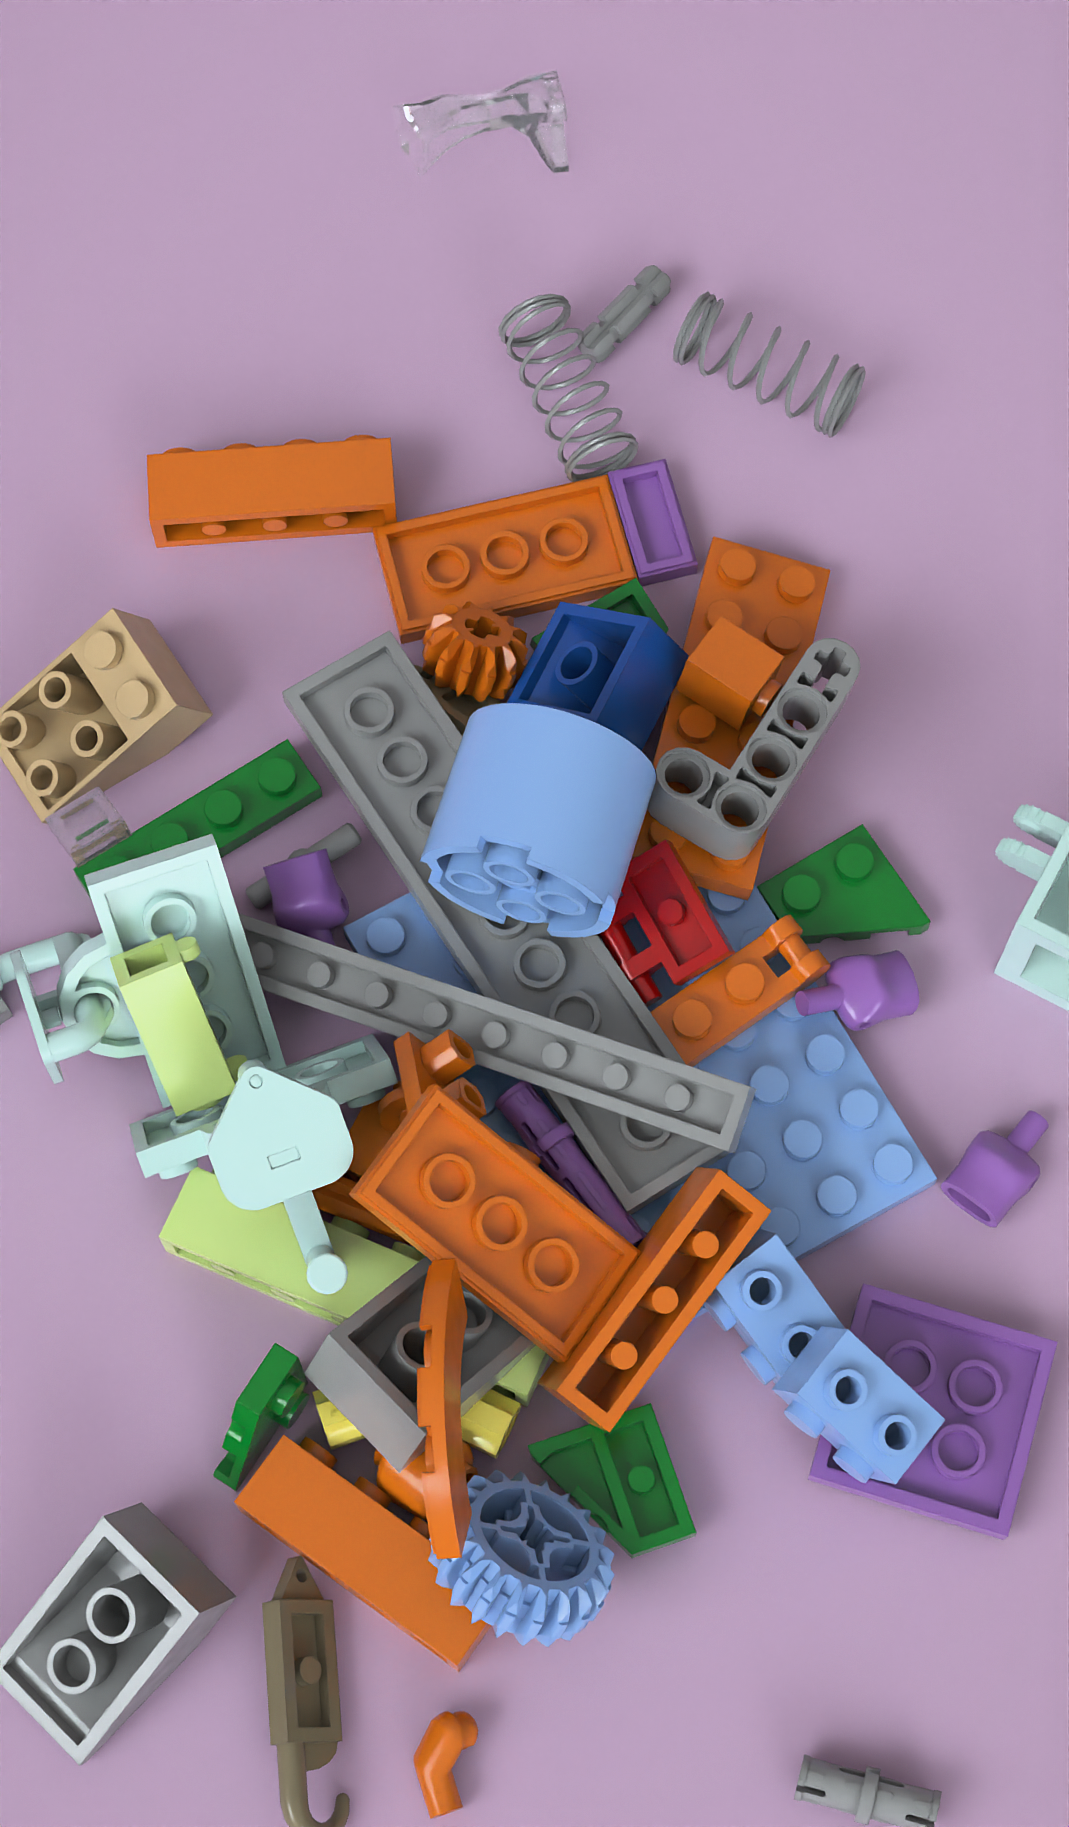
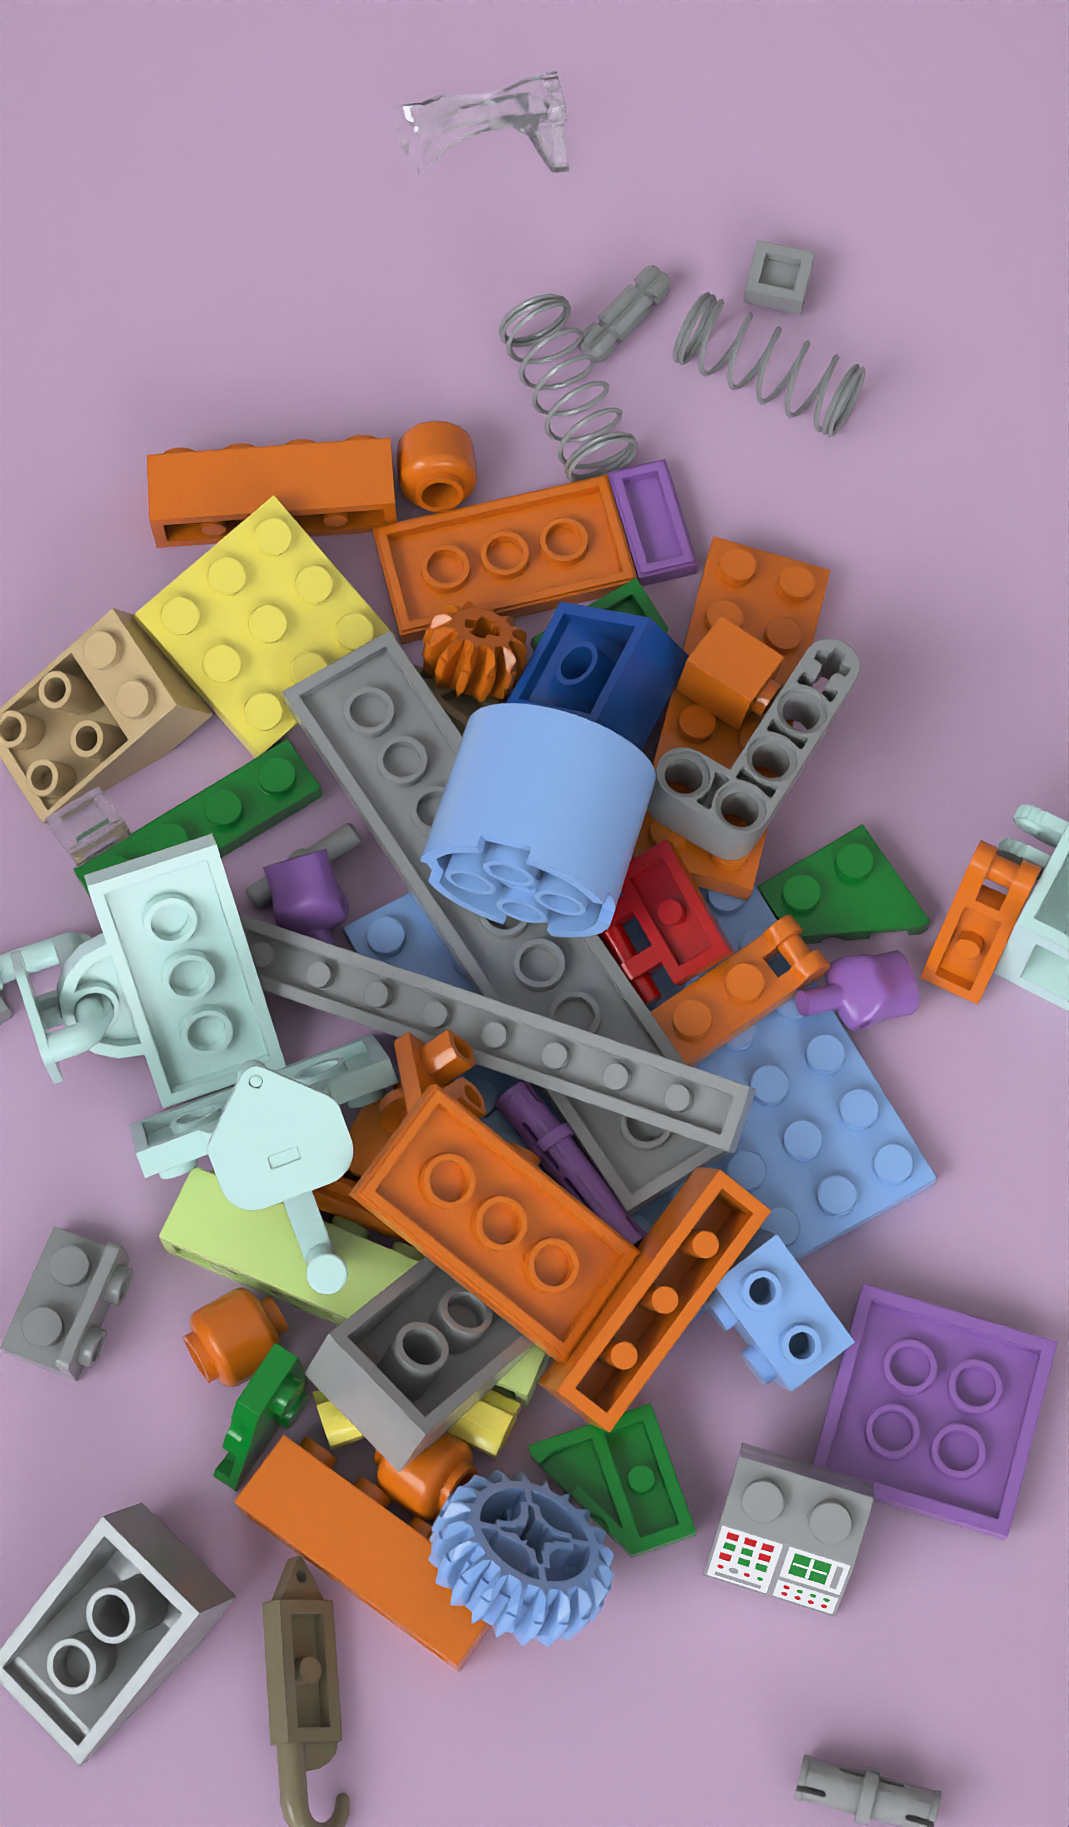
(67, 1303): none -> light grey bracket
(175, 1023): yellowish green brick -> none
(233, 1336): none -> orange head
(257, 621): none -> light yellow plate
(436, 465): none -> orange head
(436, 1756): orange arm -> none
(439, 1409): orange tile -> none
(779, 277): none -> light grey plate
(790, 1529): none -> light grey slope
(857, 1406): light blue brick -> none
(979, 923): none -> orange plate
(996, 1171): medium lavender piece -> none

